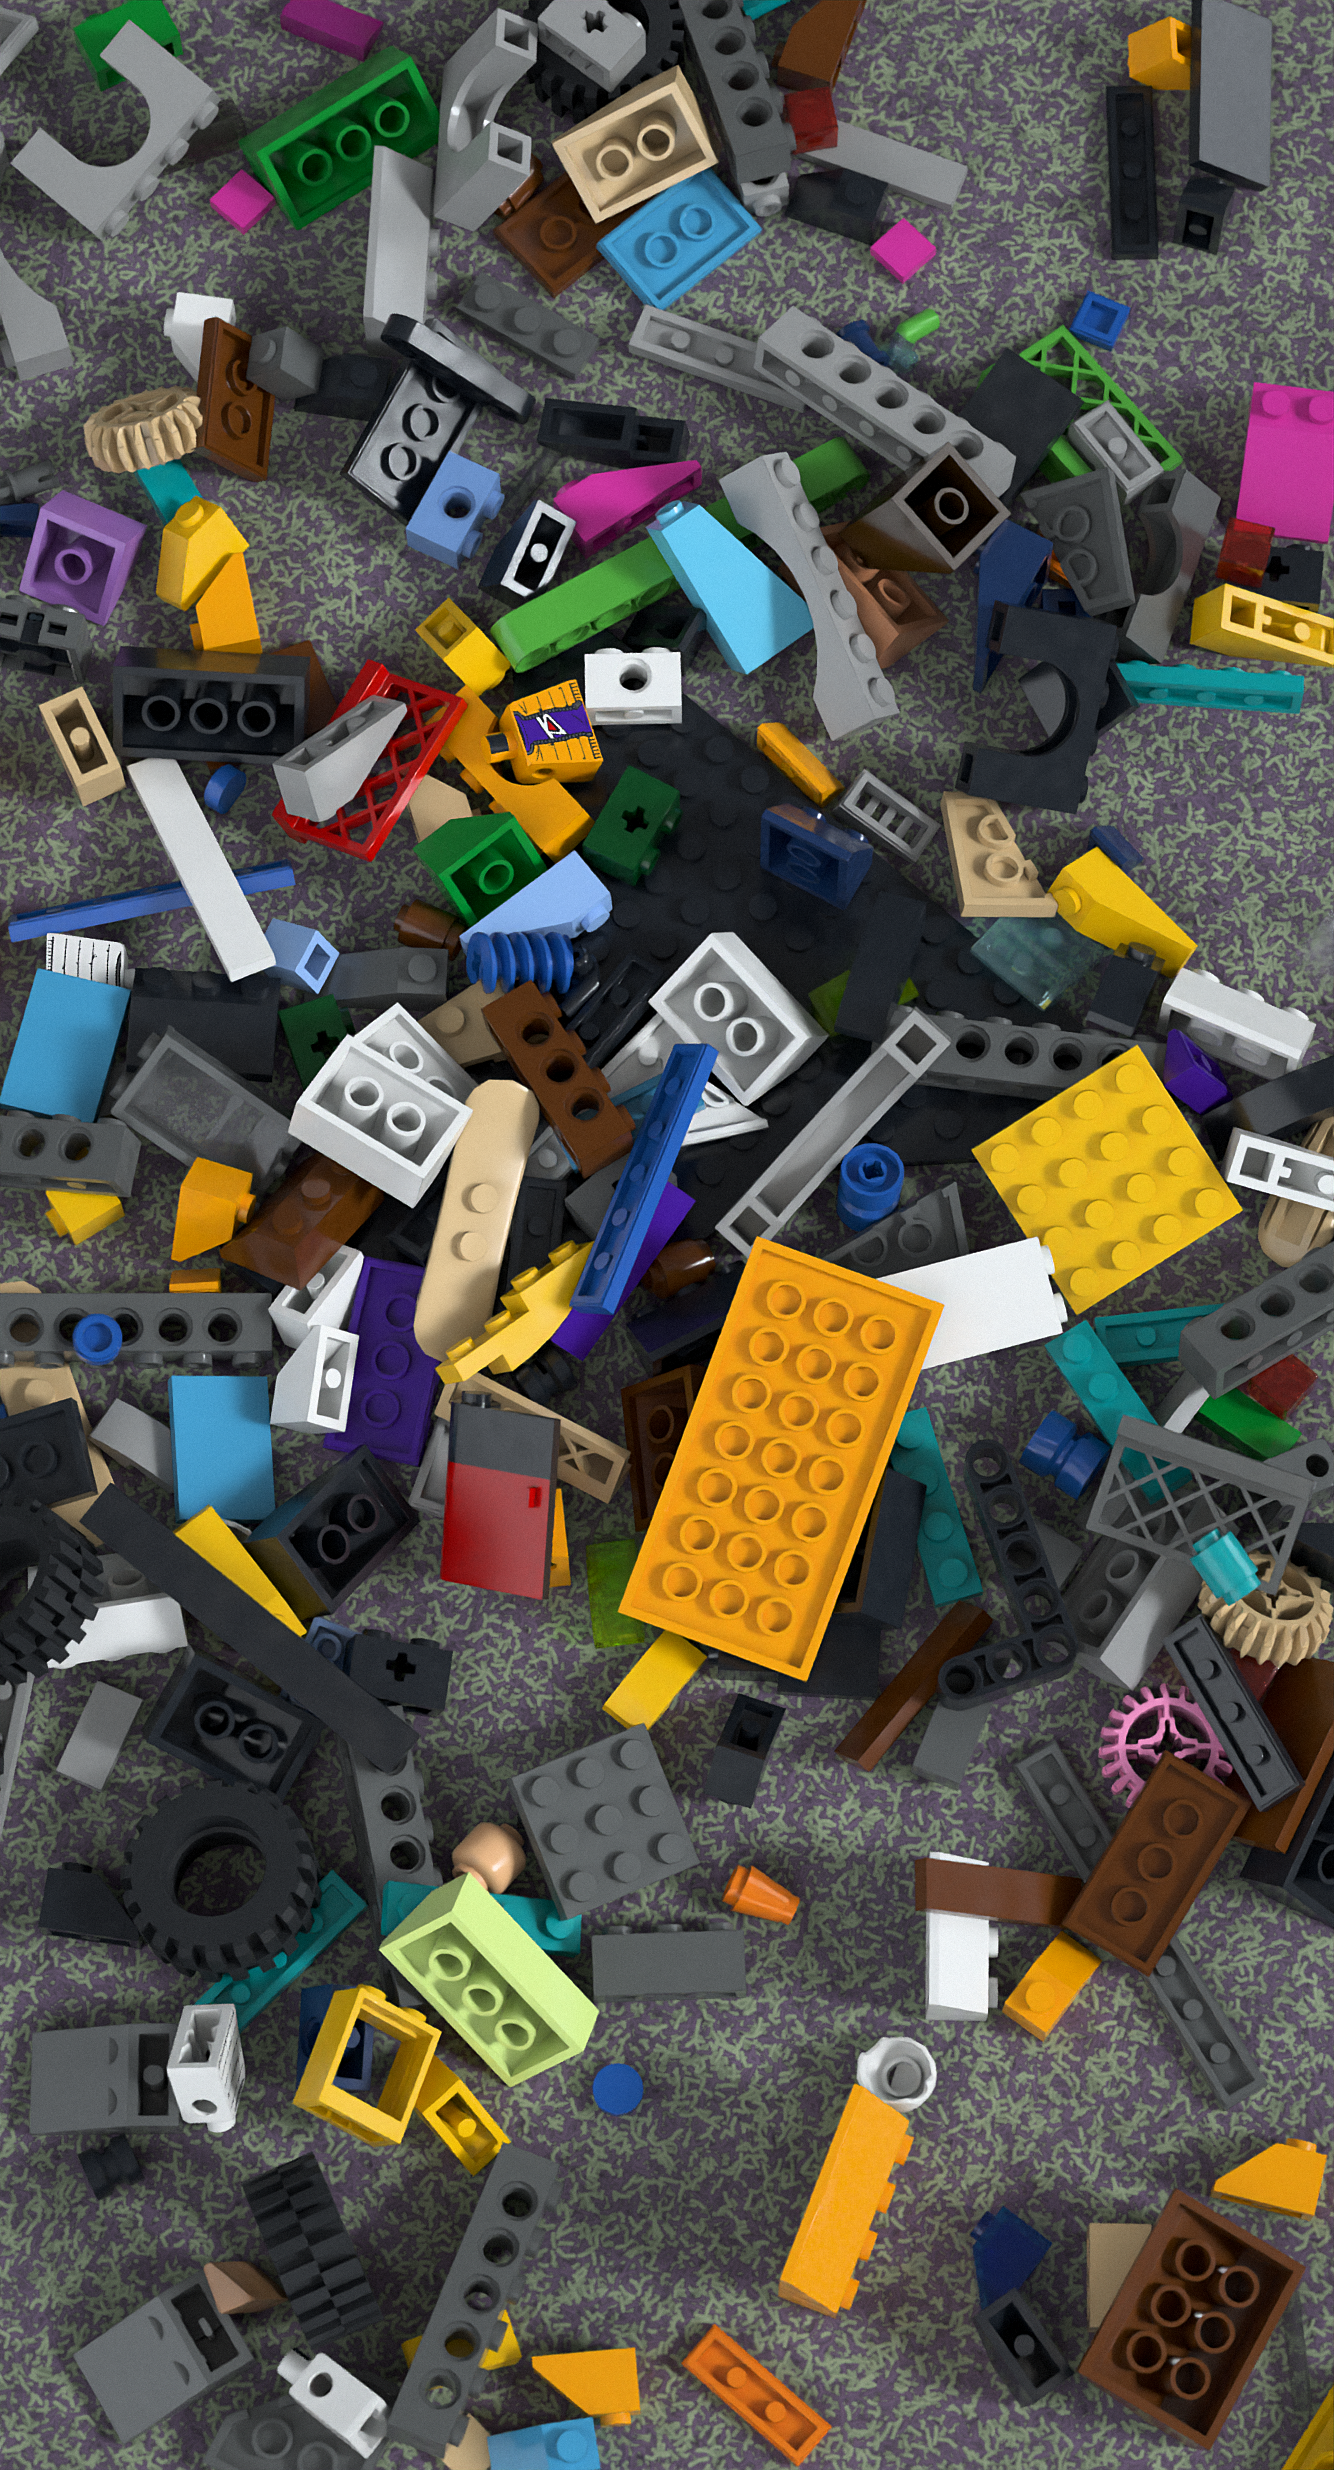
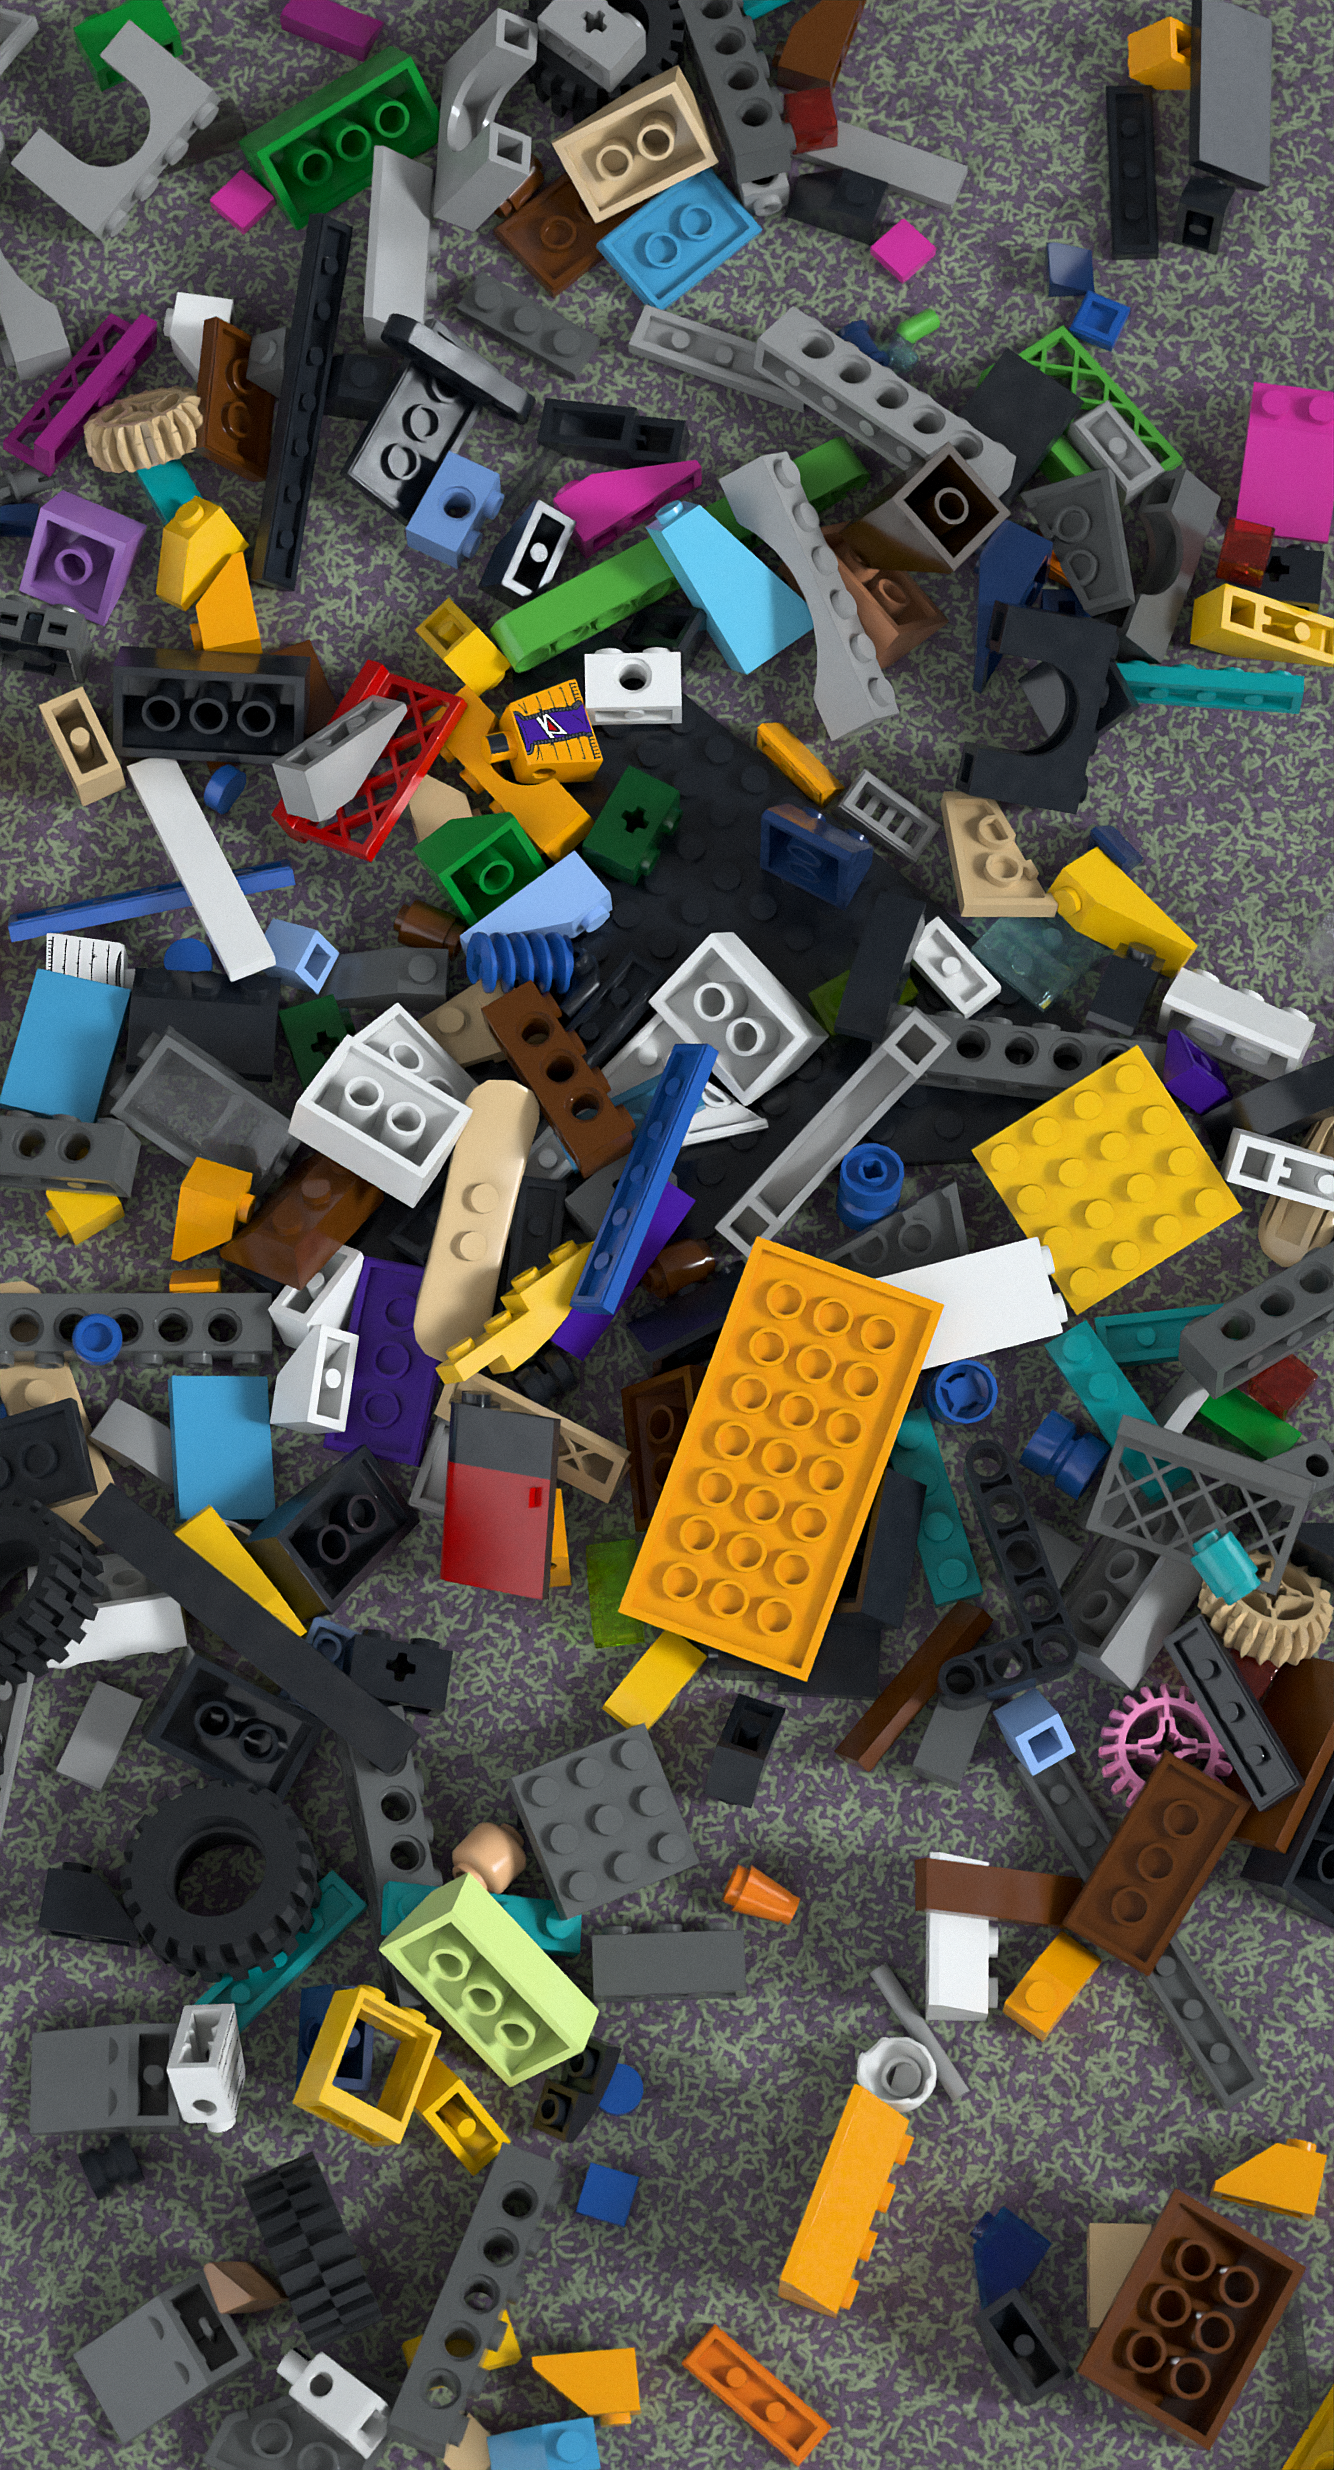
(99, 390): none -> magenta fence
(188, 955): none -> blue tile
(301, 402): none -> black tile
(571, 2102): none -> black slope
(607, 2195): none -> blue tile
(919, 2030): none -> light grey bar
(953, 970): none -> white plate
(959, 1392): none -> blue wheel
(1034, 1731): none -> light blue brick
(1068, 270): none -> dark blue slope

